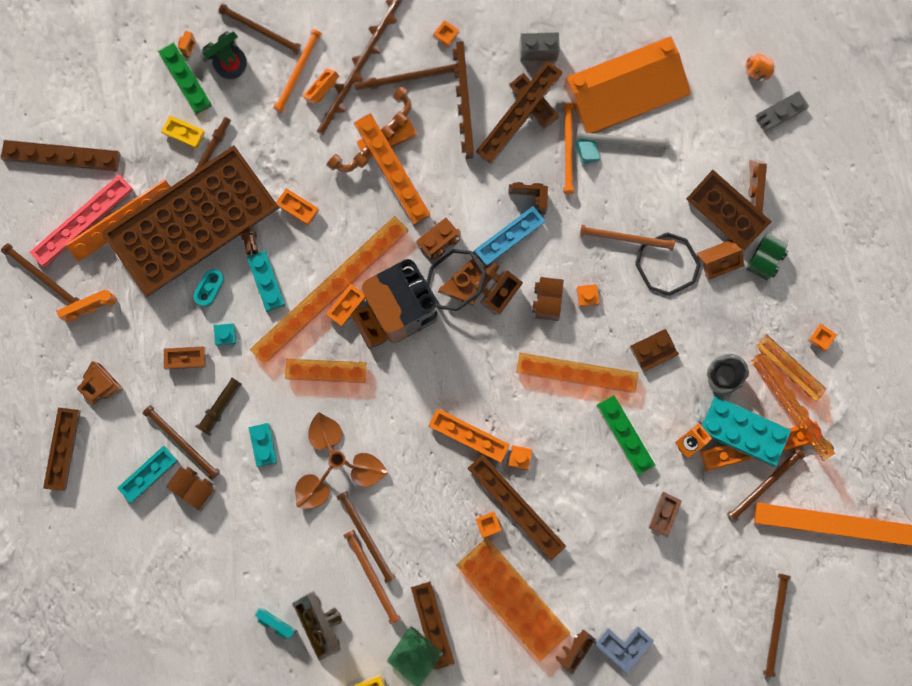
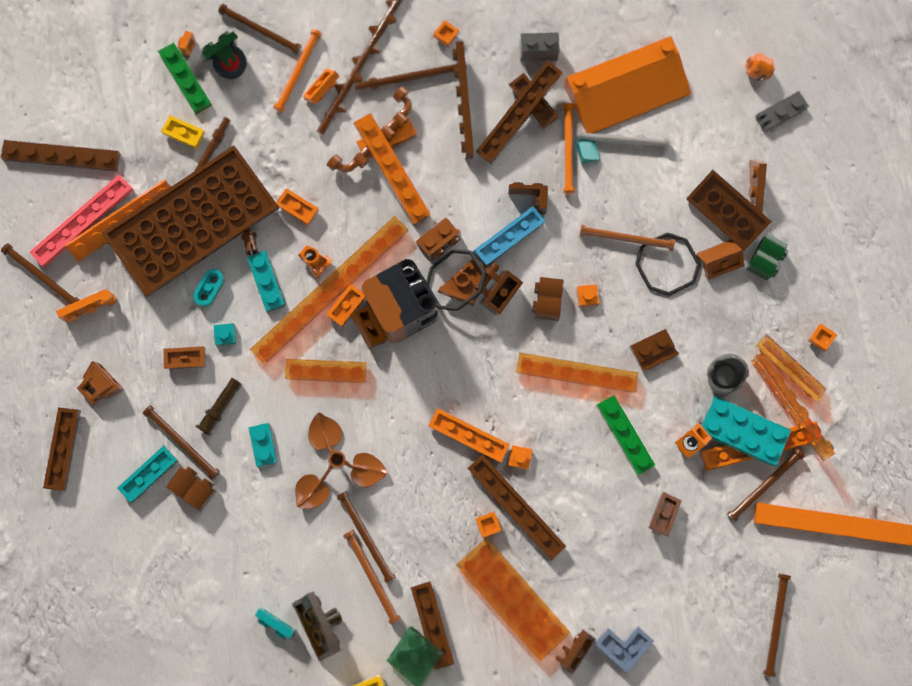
(318, 263): none -> orange plate

